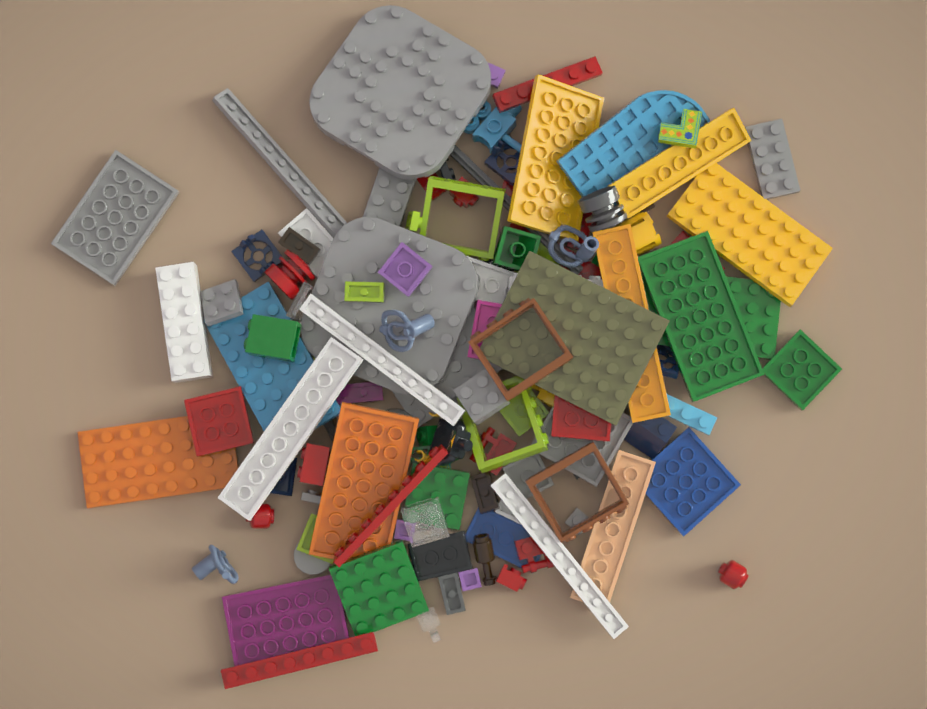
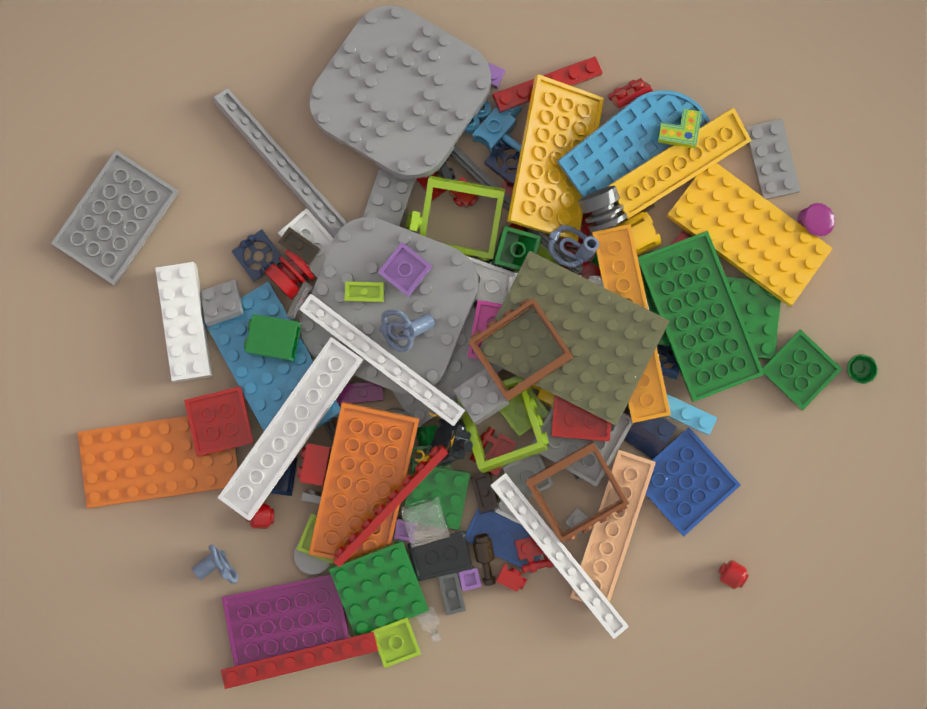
(396, 642): none -> lime plate
(628, 93): none -> red plate
(817, 219): none -> magenta piece
(862, 368): none -> green hair

